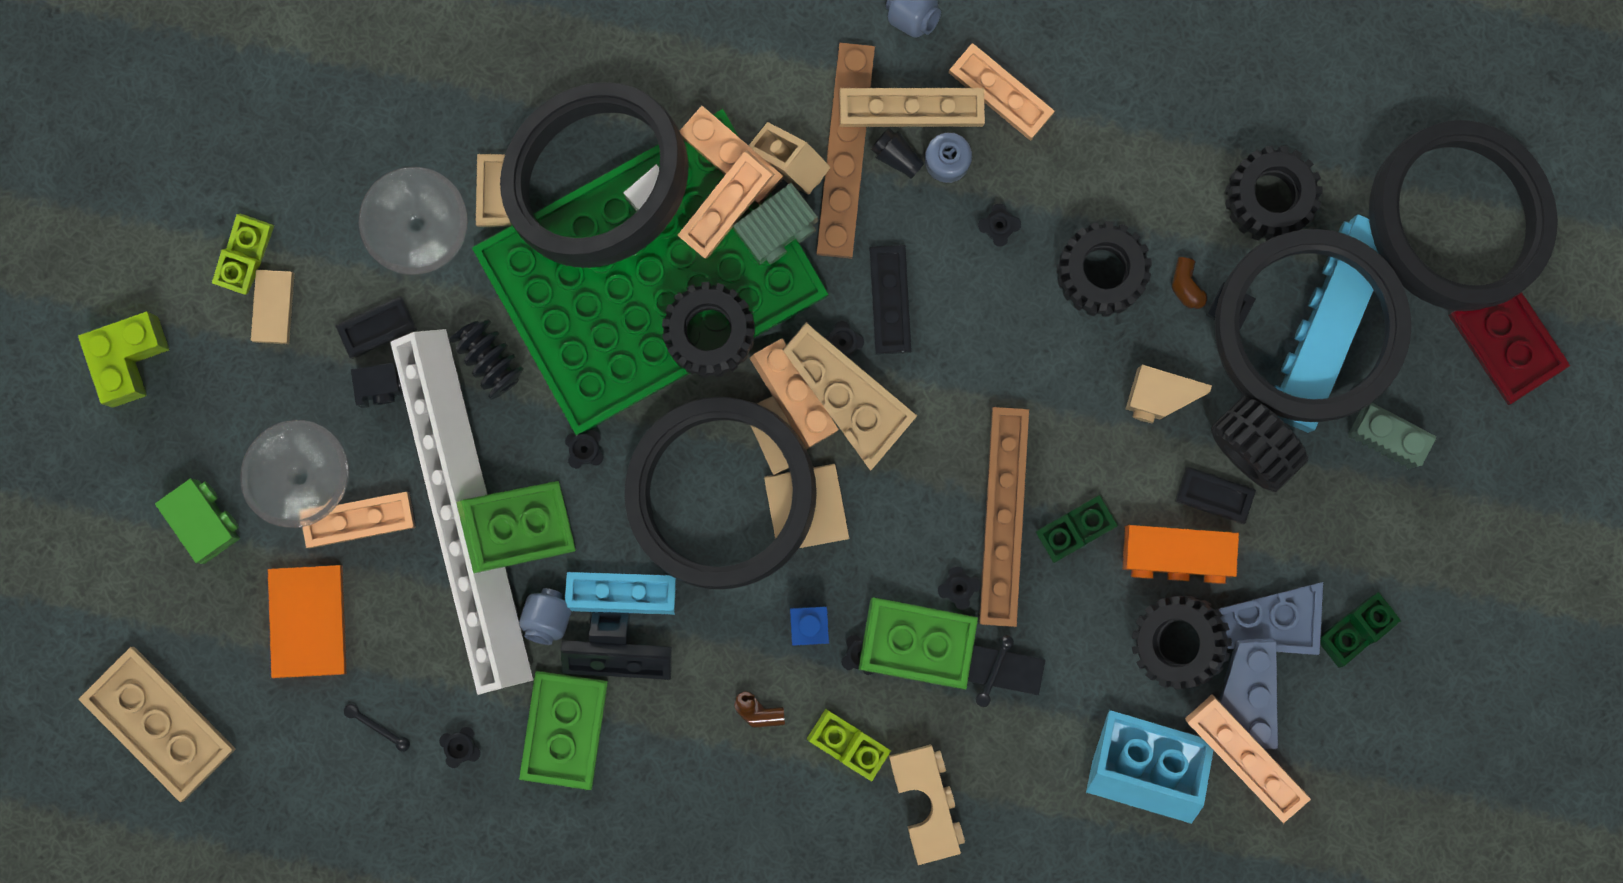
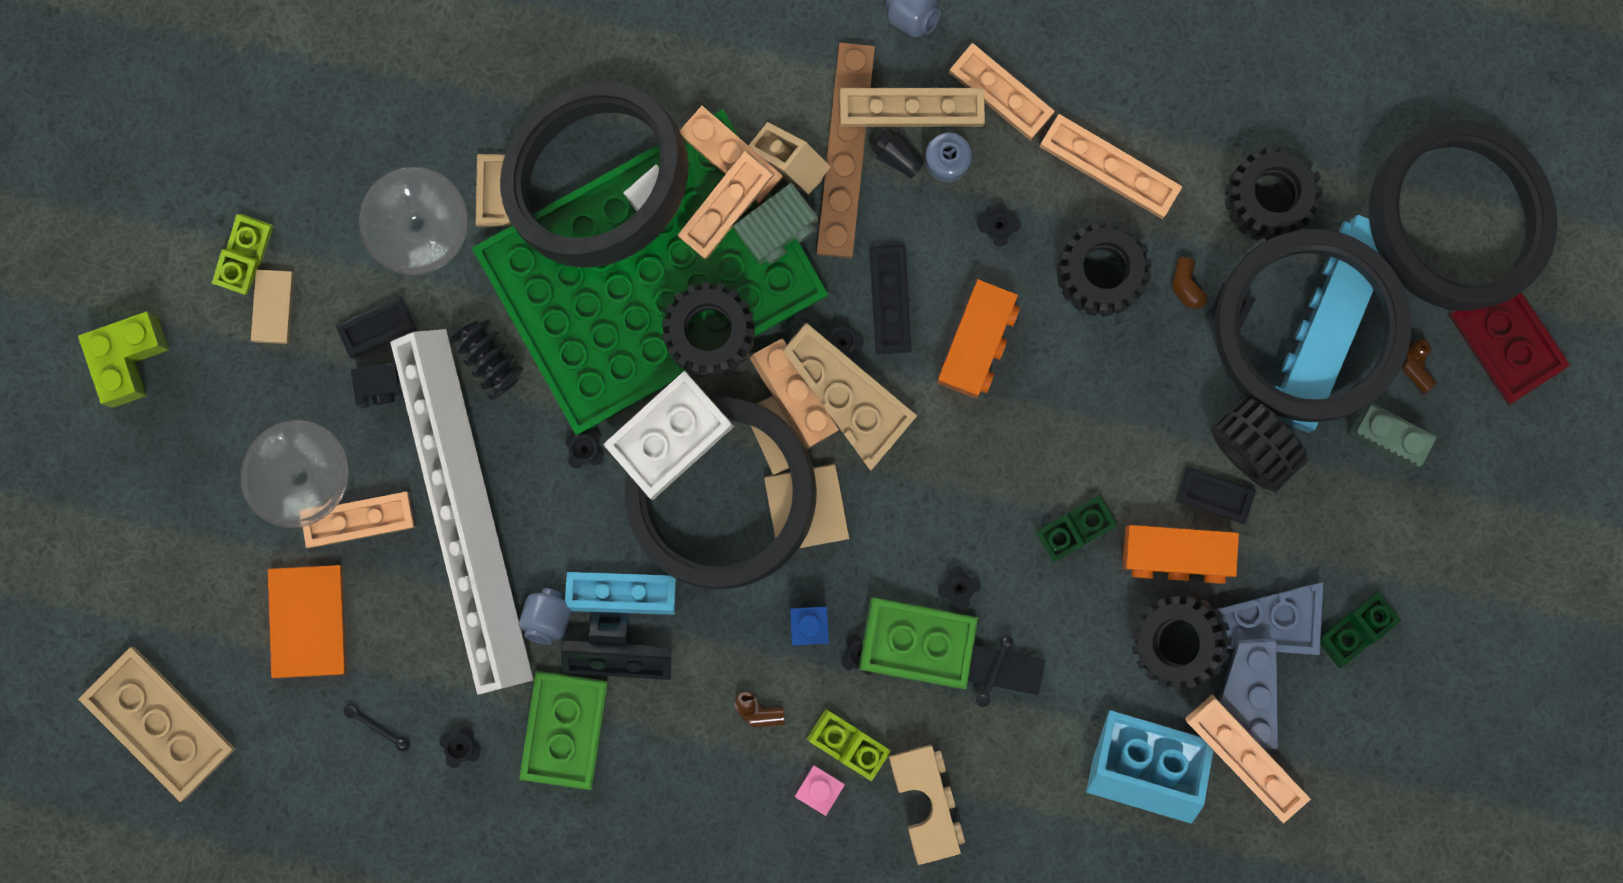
(198, 520): bright green brick -> none
(515, 526): bright green tile -> none
(668, 435): none -> white plate
(819, 790): none -> bright pink plate
(979, 340): none -> orange brick
(1004, 517): medium nougat plate -> none
(1110, 166): none -> light nougat plate
(1161, 393): tan slope -> none
(1415, 365): none -> reddish brown arm

